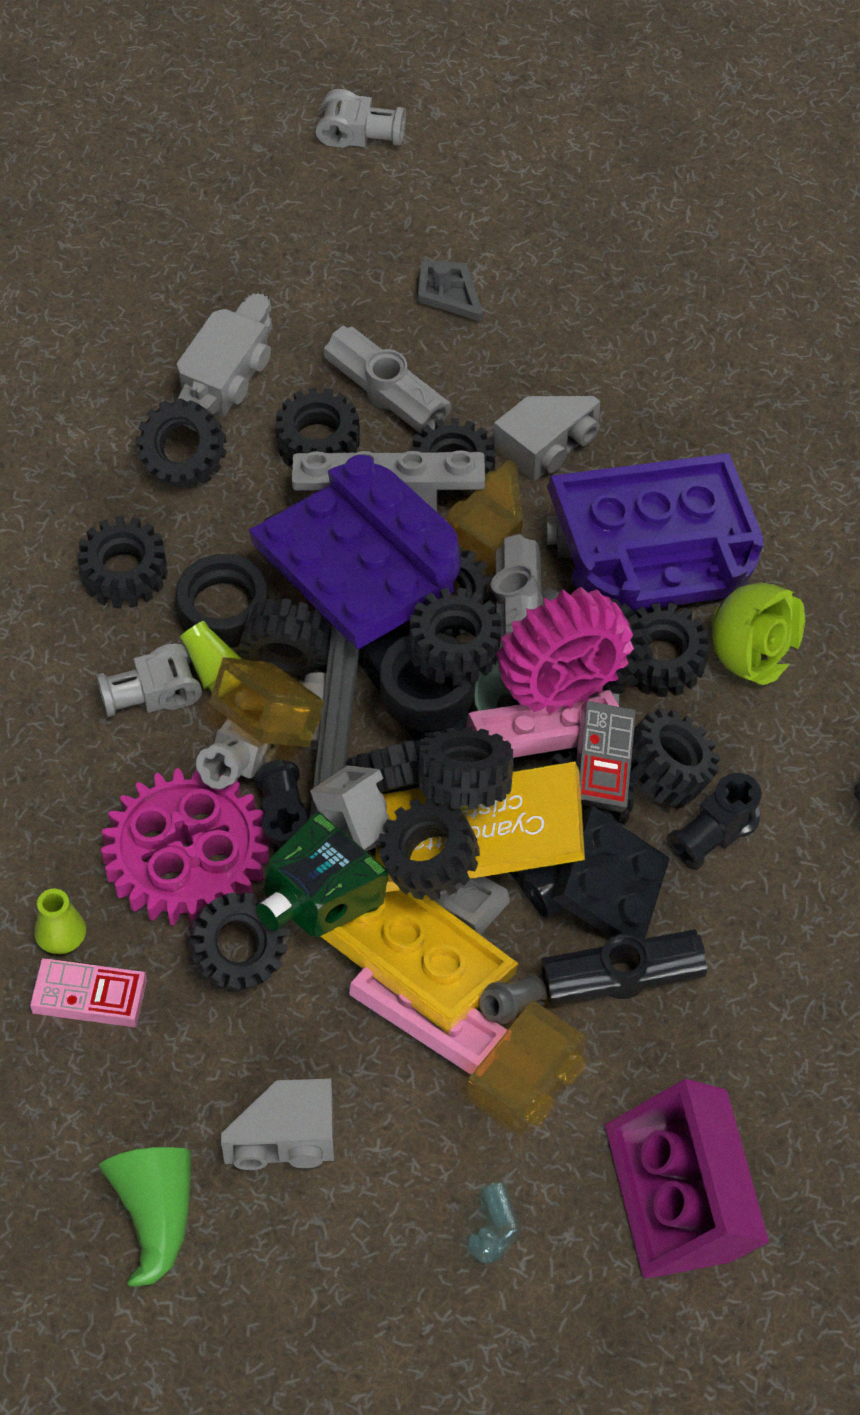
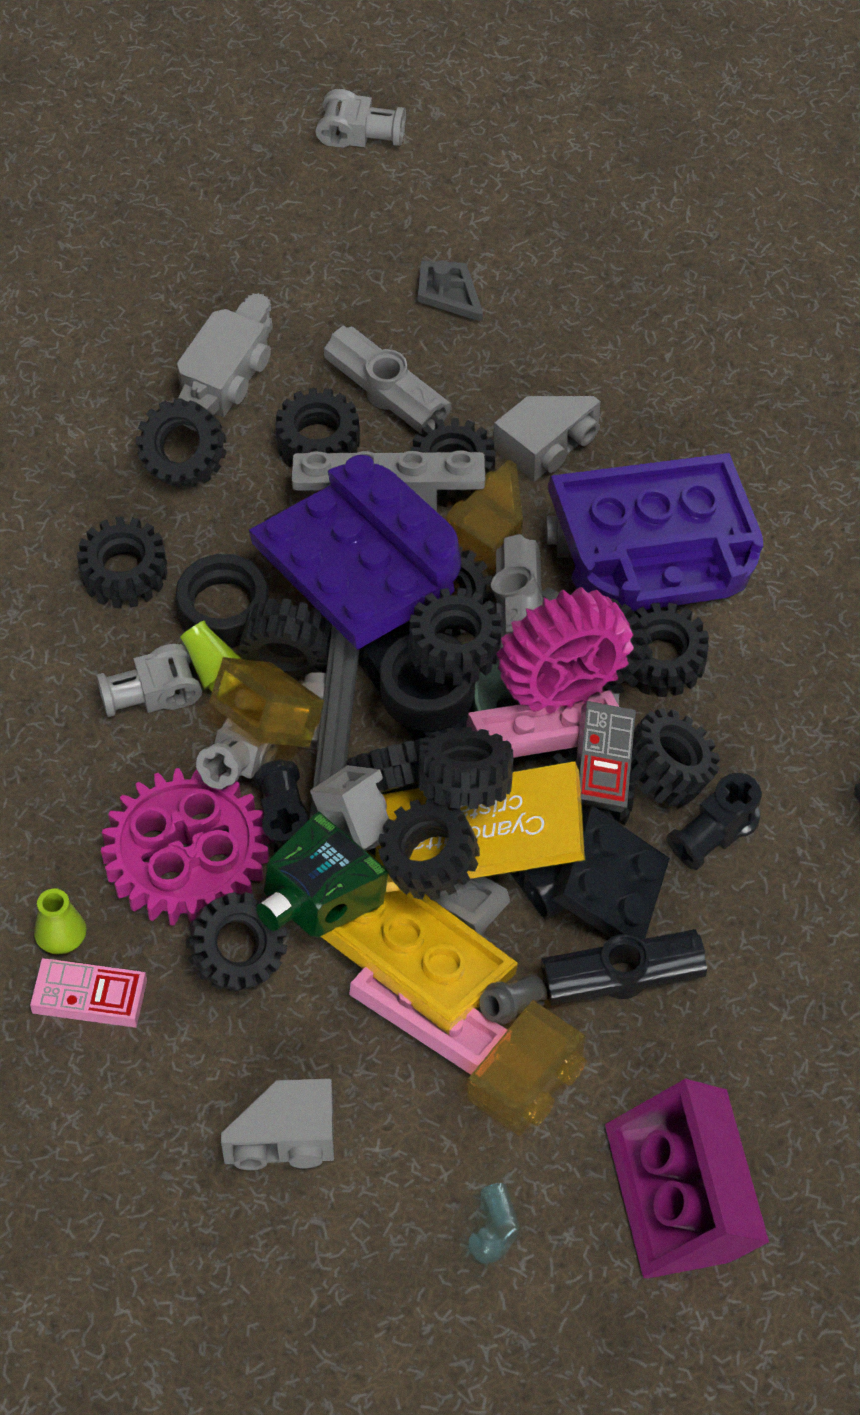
(157, 1194): bright green hat -> none
(754, 623): lime cylinder -> none

